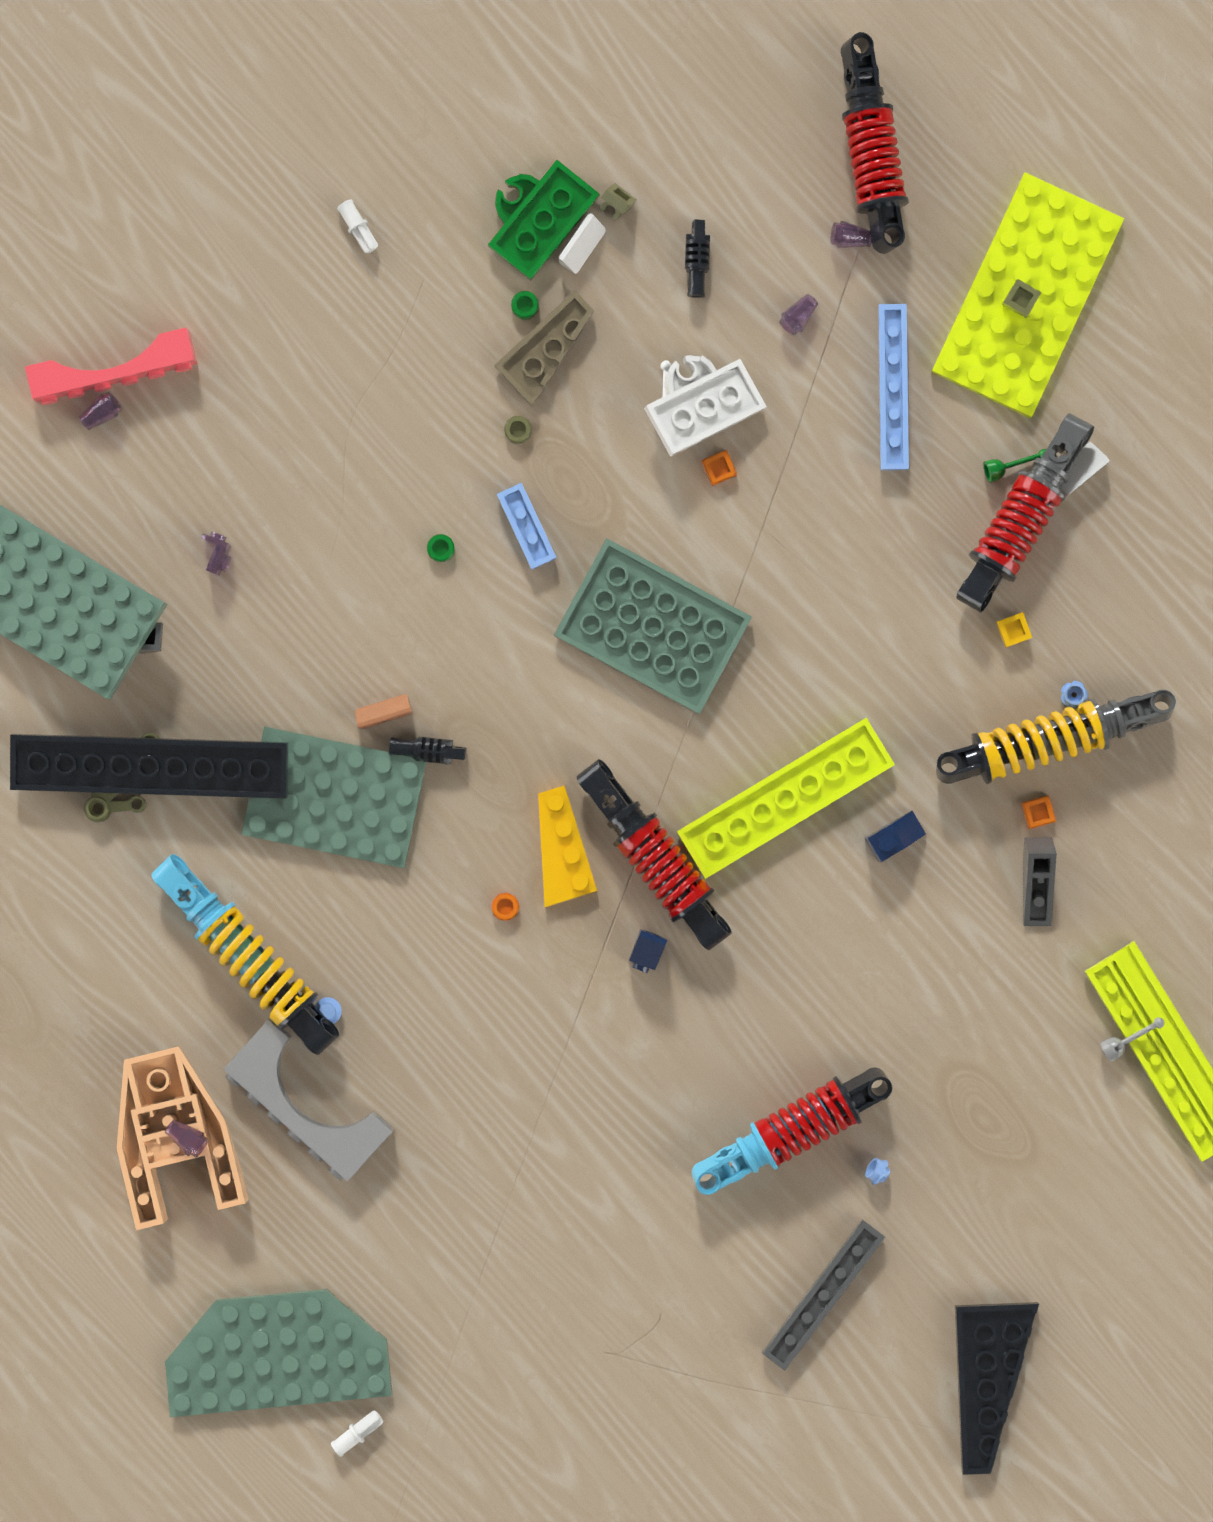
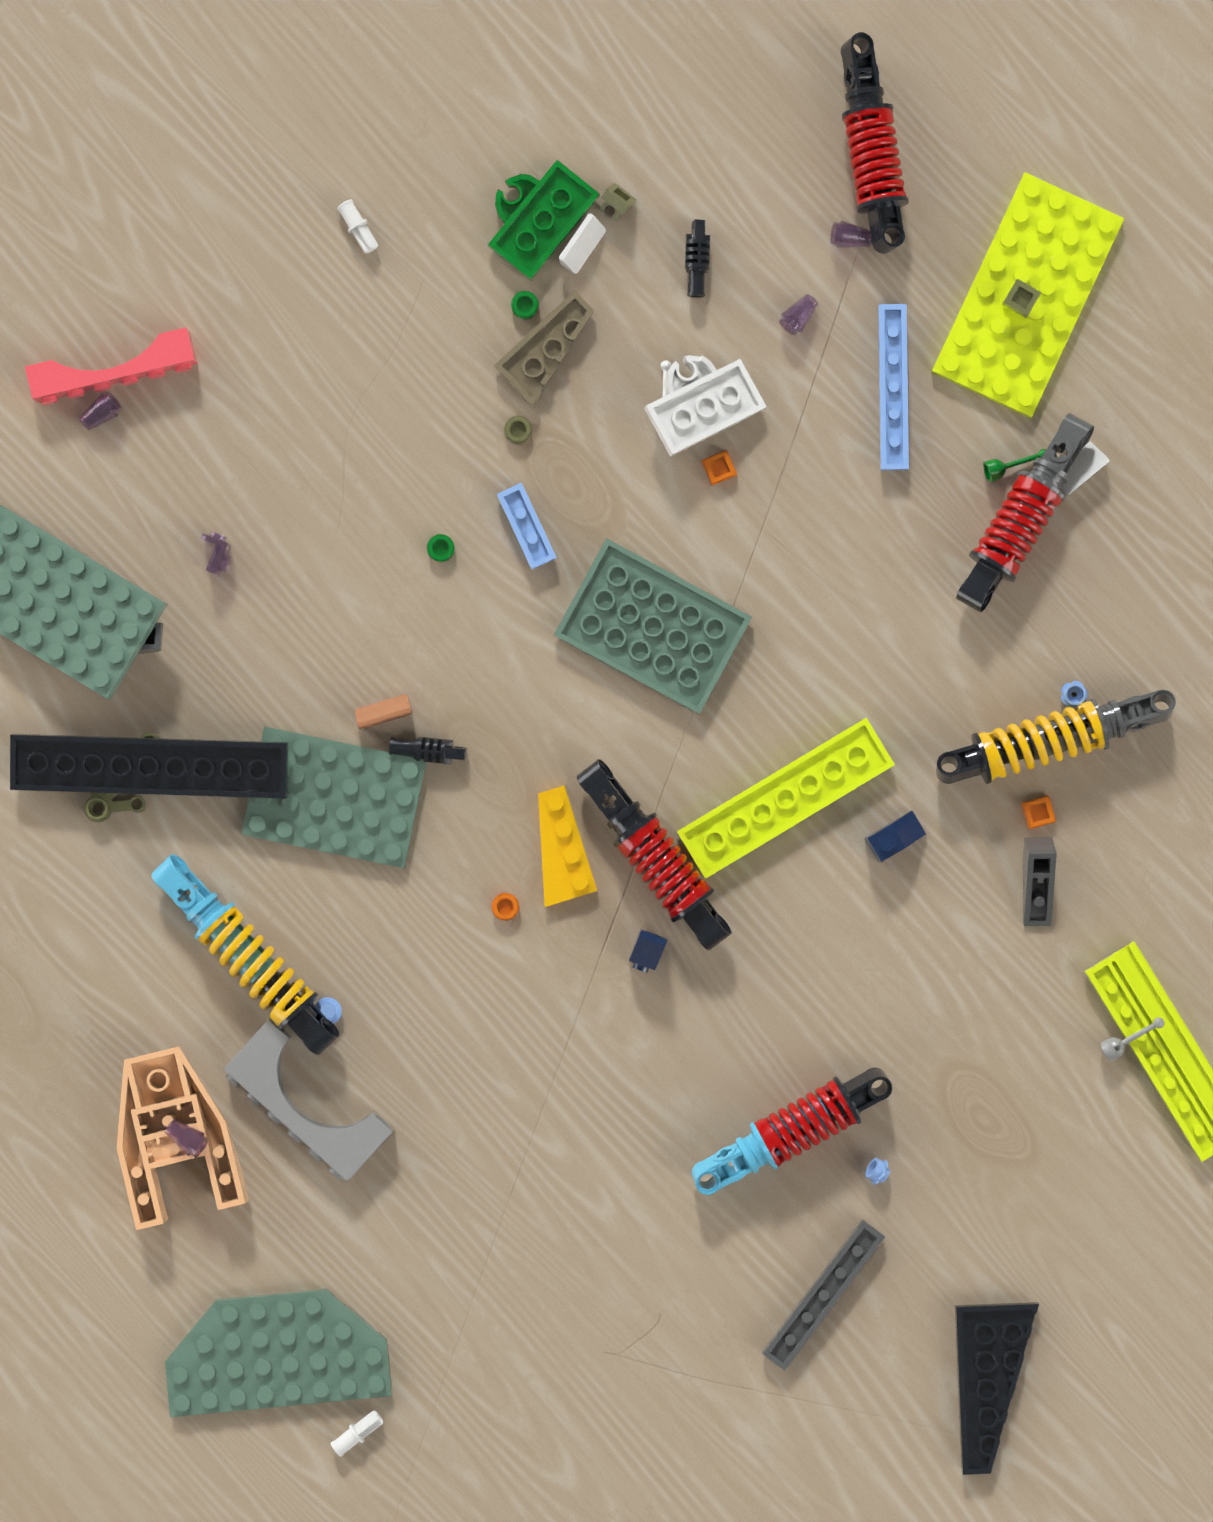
(1014, 629): yellow plate -> none

